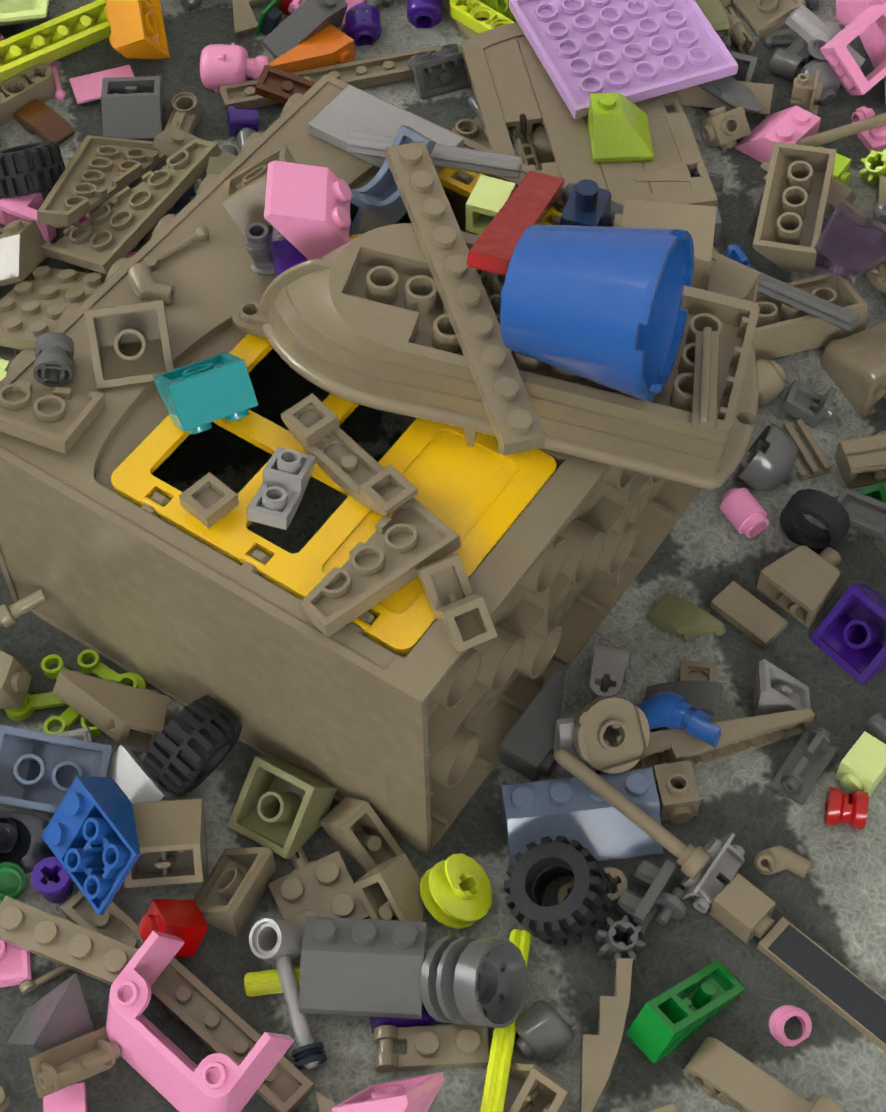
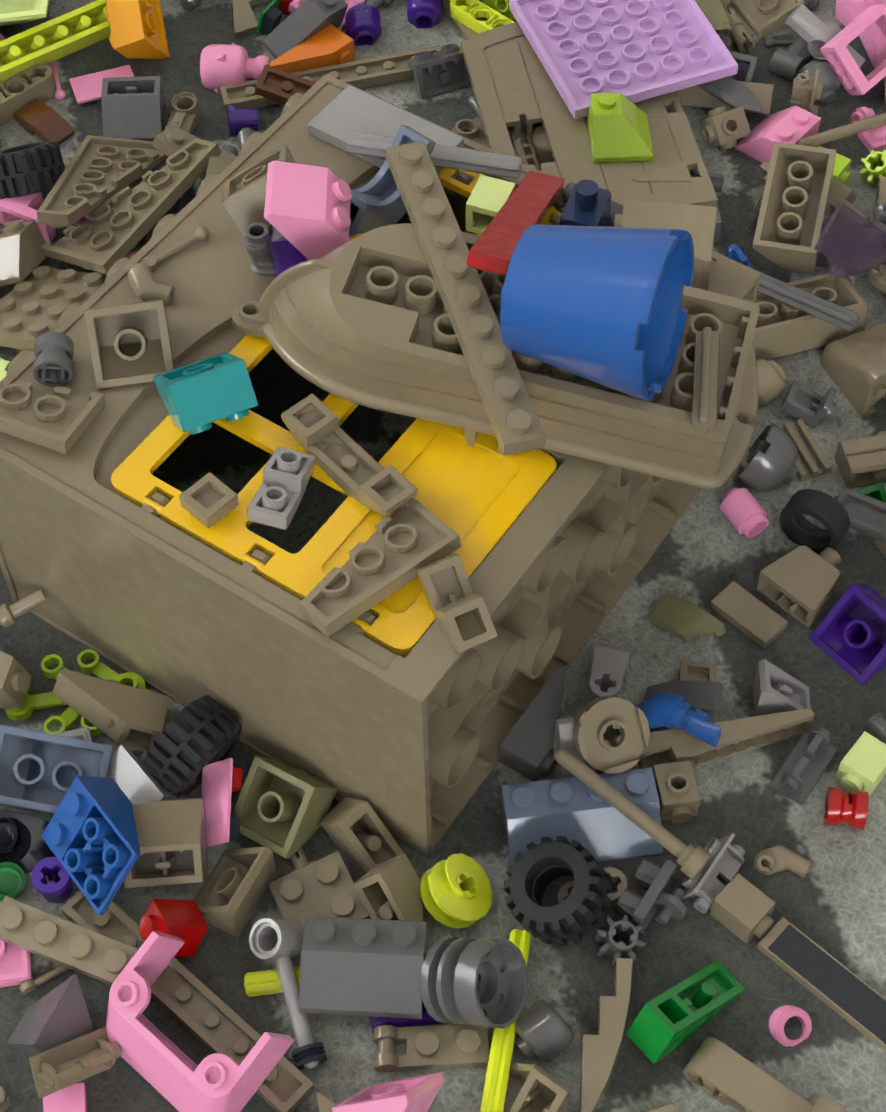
(217, 787): none -> bright pink piece

